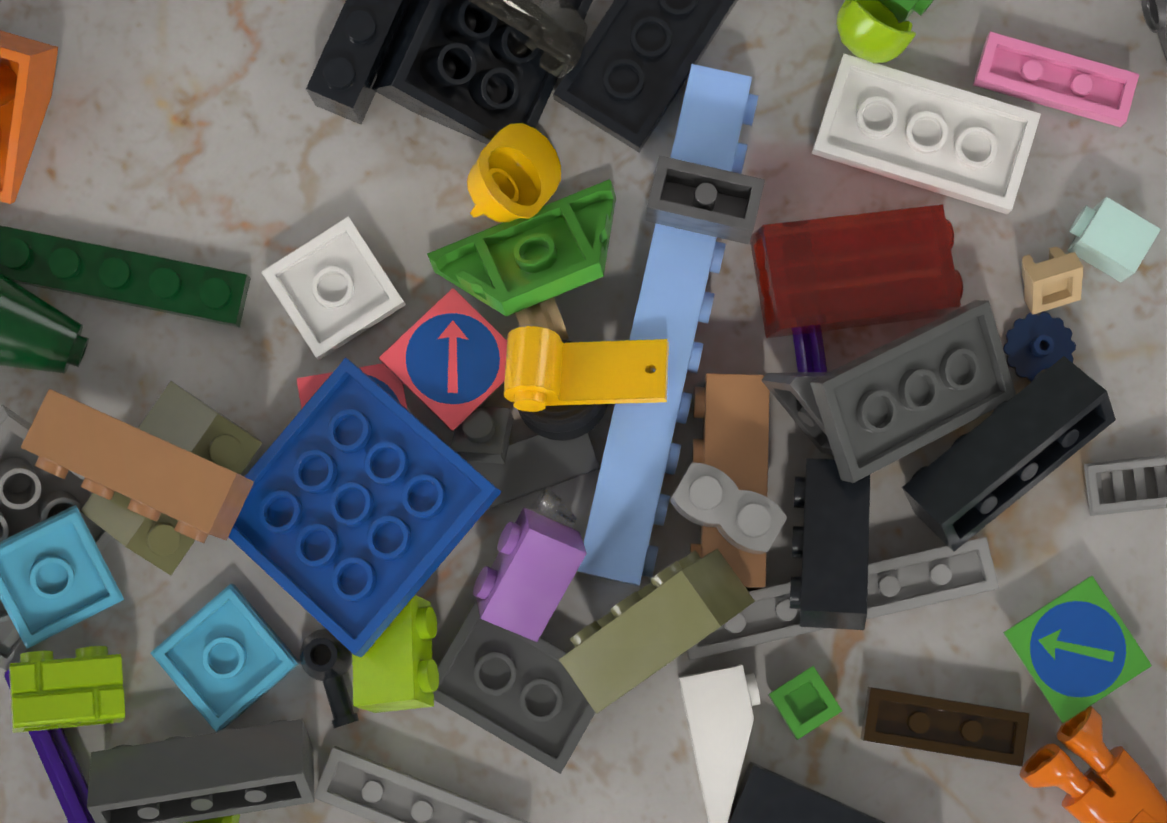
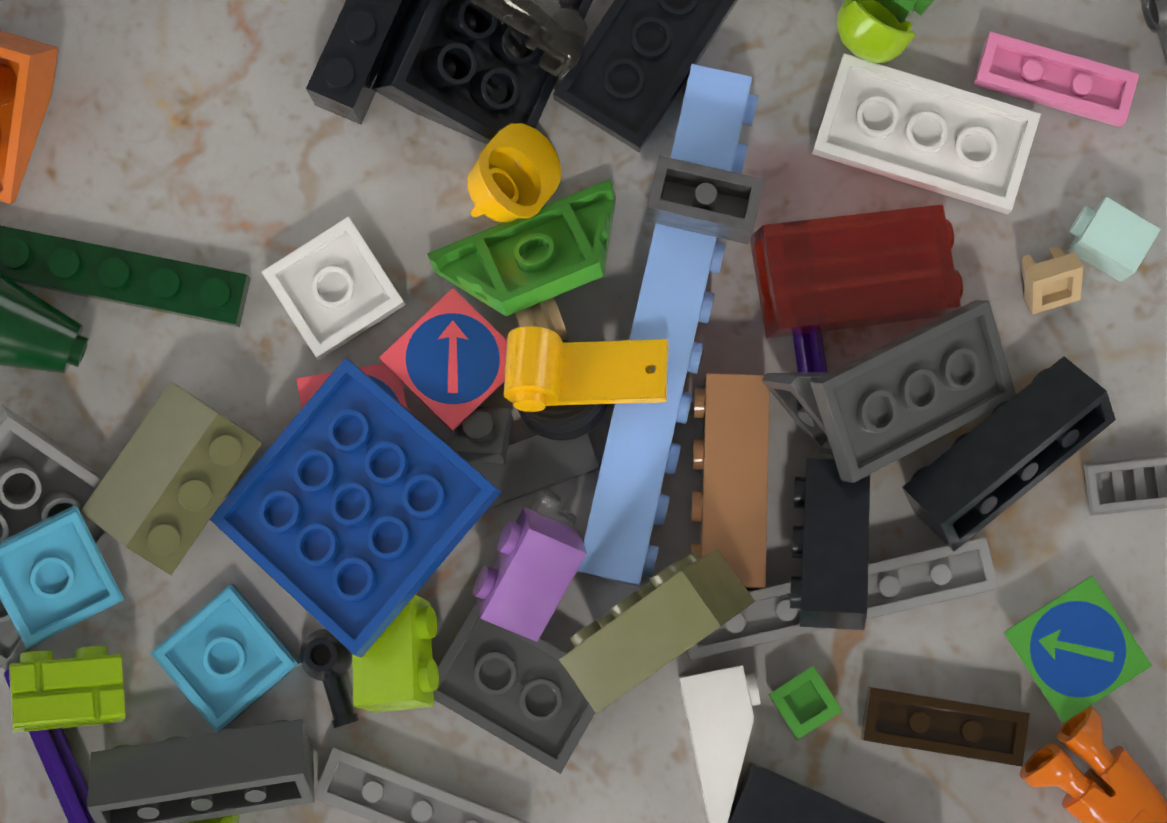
(137, 465): medium nougat brick -> none
(741, 516): light grey brick -> none
(1037, 344): dark blue piece -> none

